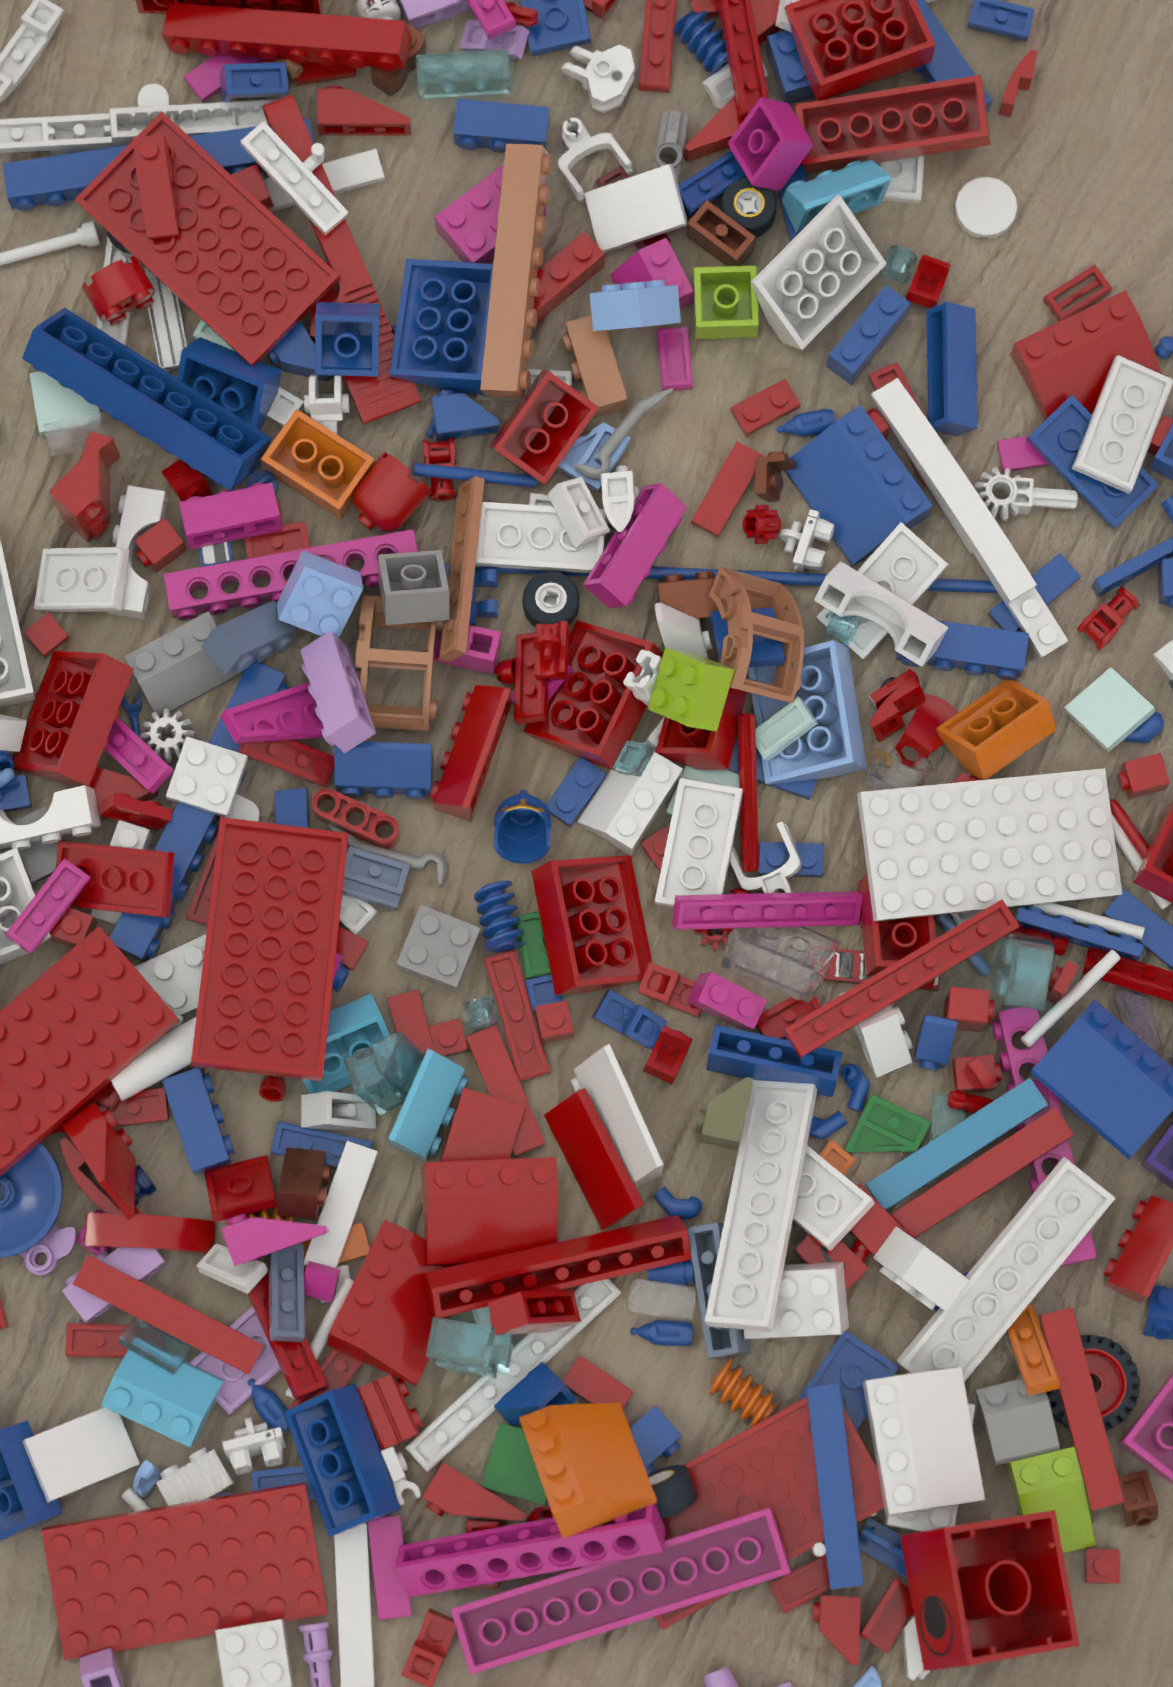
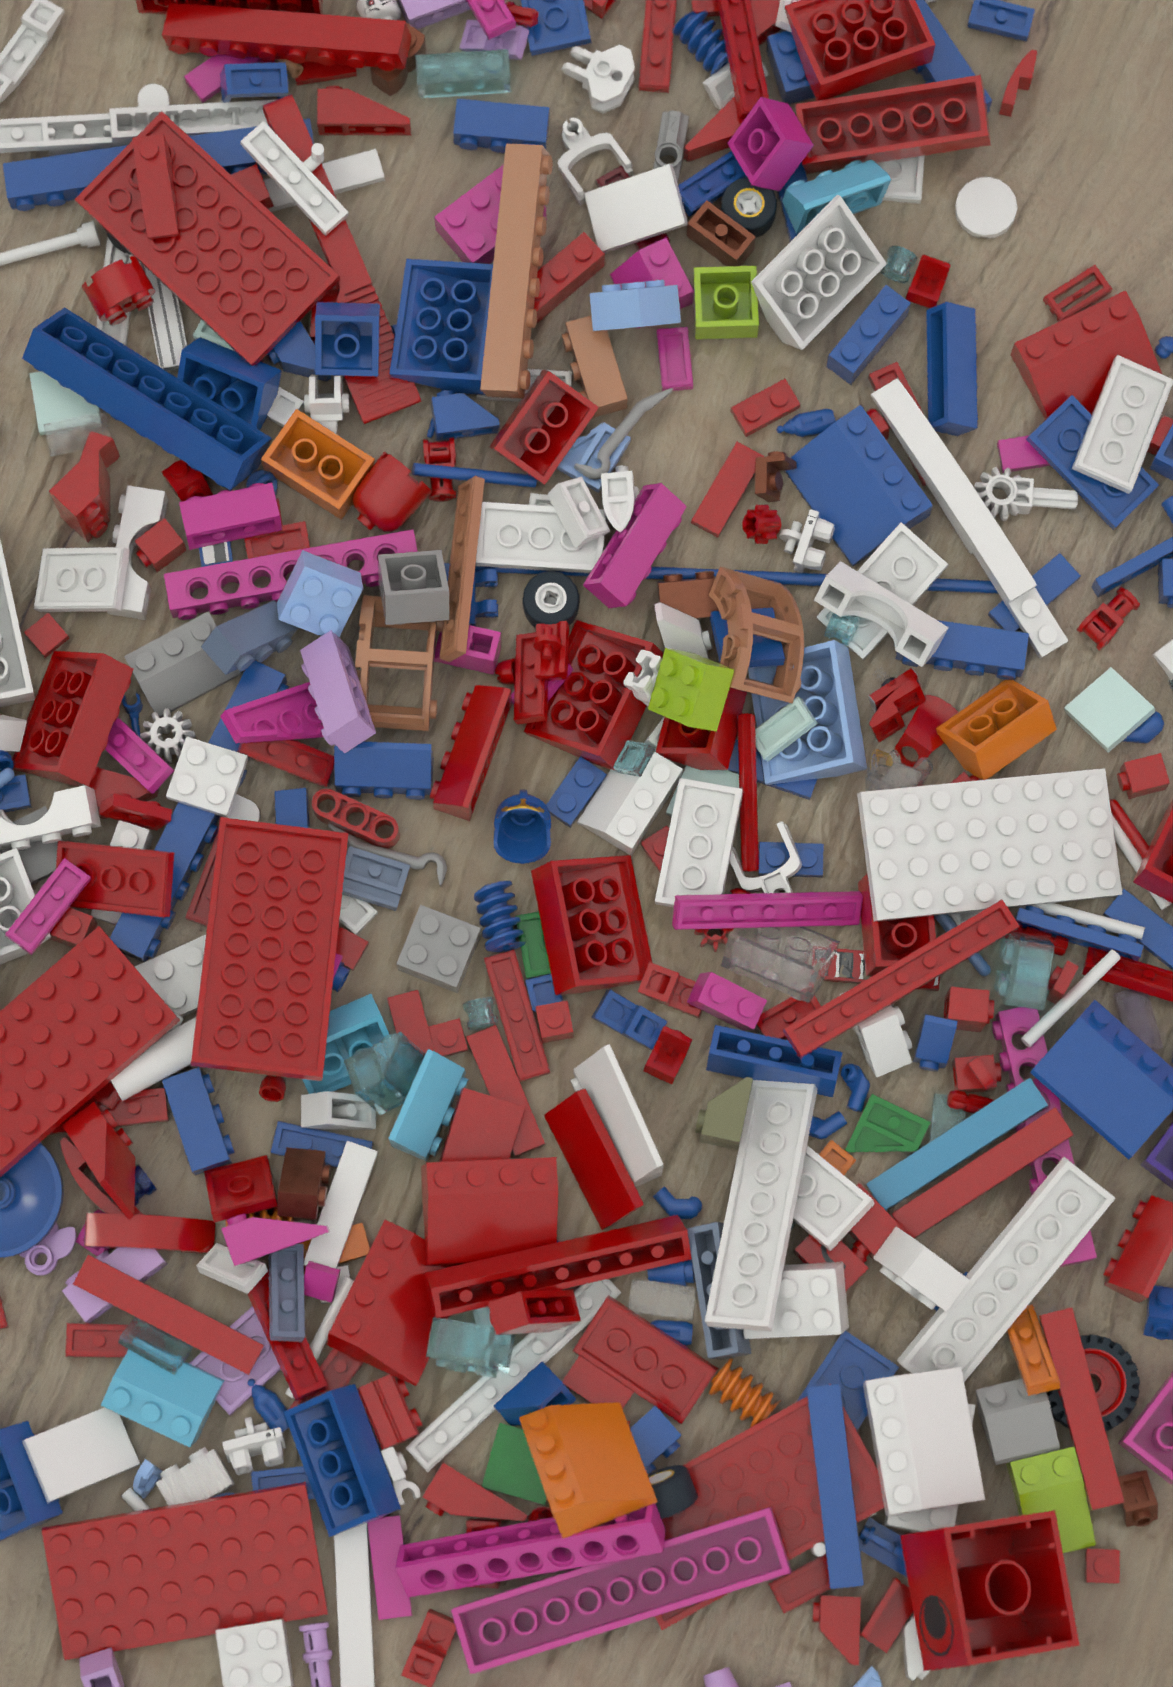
(645, 1359): none -> red tile

